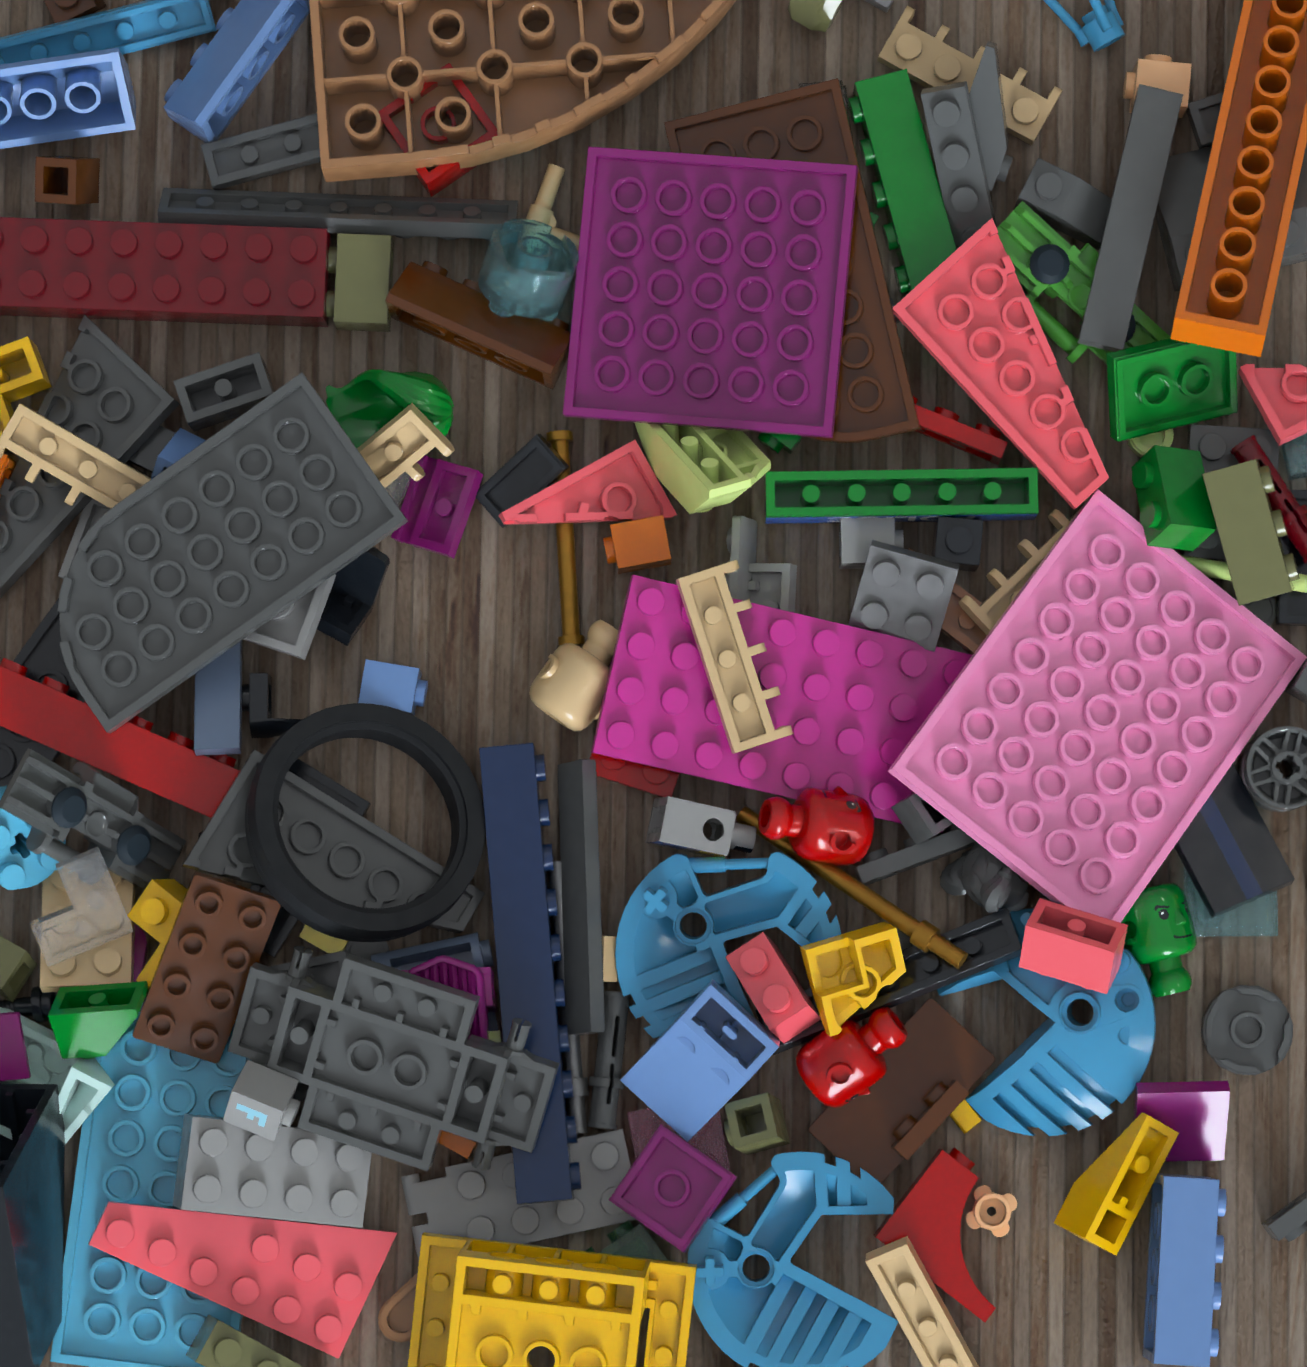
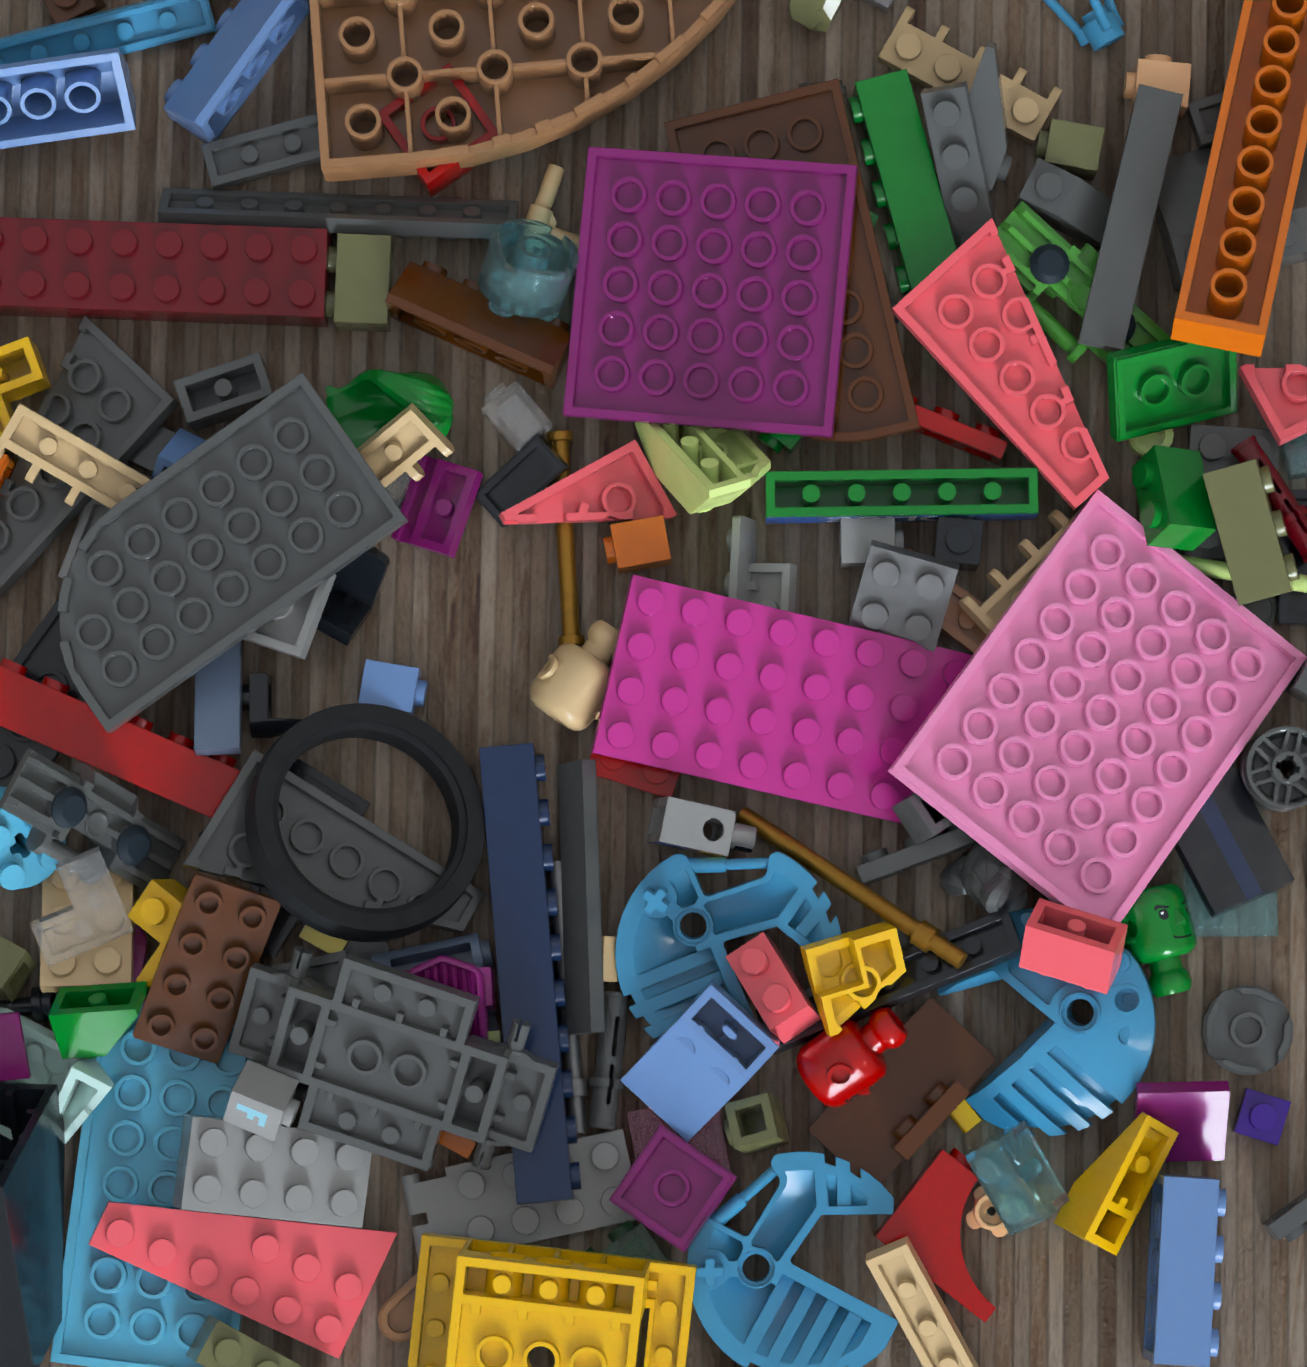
(67, 180): reddish brown brick -> none
(515, 415): none -> clear brick
(729, 658): tan hinge -> none
(821, 825): red piece -> none
(1017, 1178): none -> clear light blue brick
(1071, 147): none -> olive brick
(1261, 1116): none -> dark purple plate

